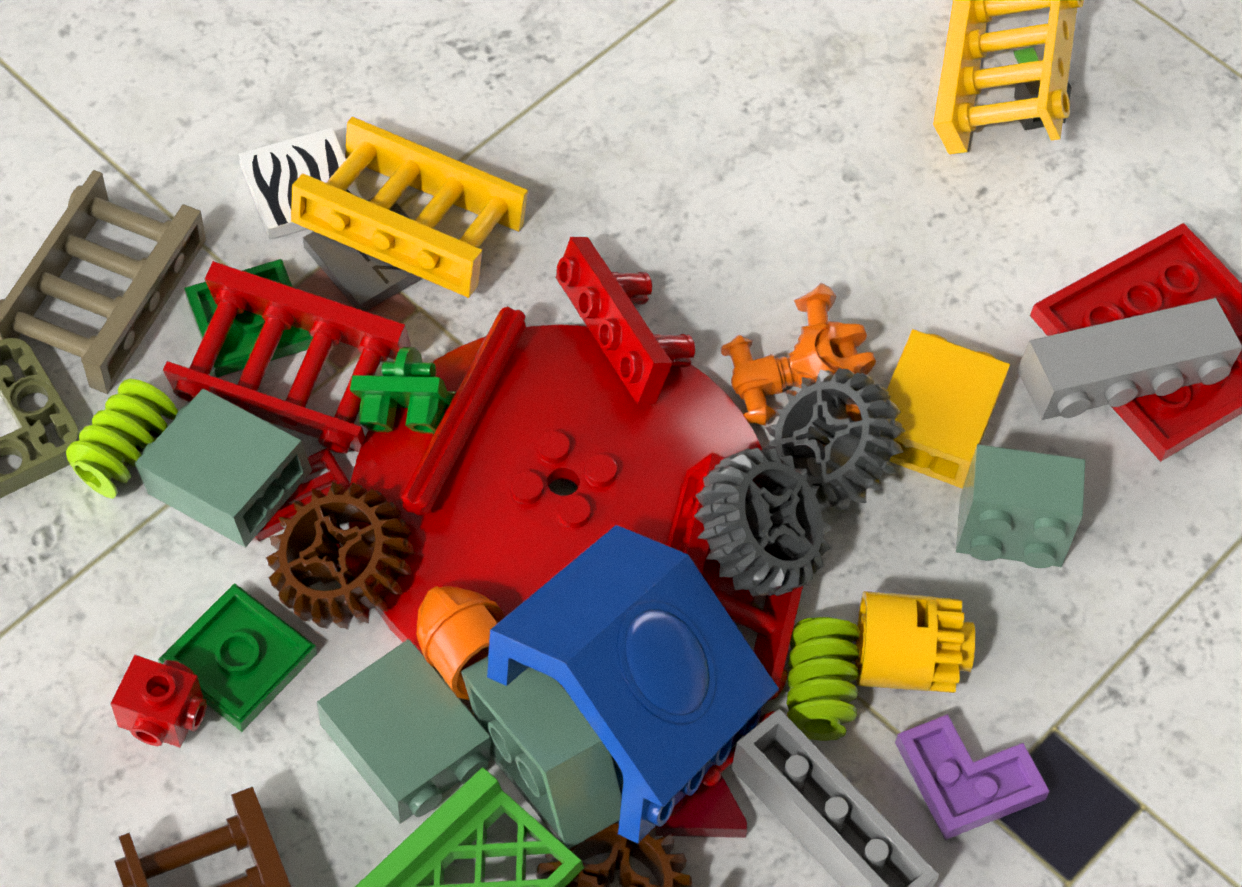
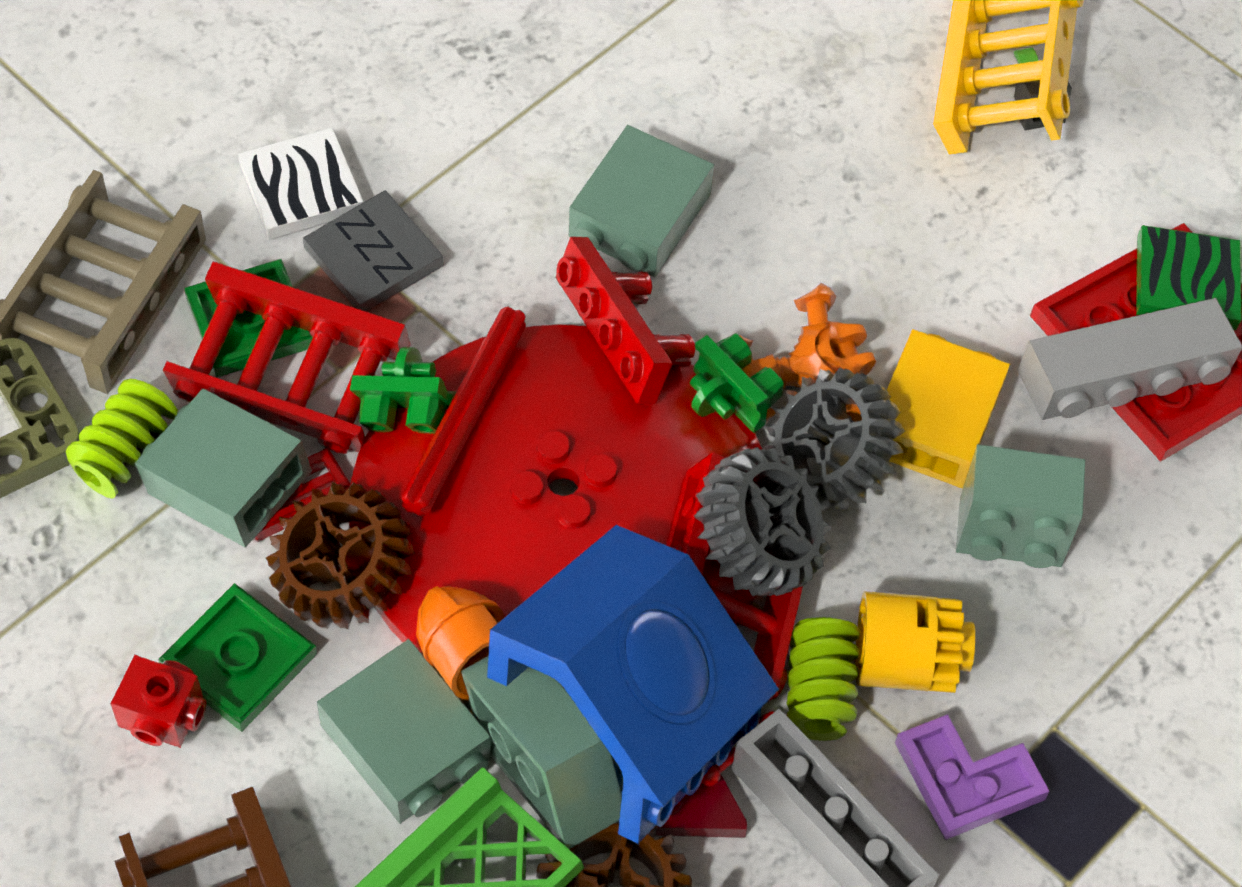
(393, 237): yellow fence -> none
(641, 200): none -> sand green brick
(727, 388): none -> green hips
(1187, 269): none -> green tile

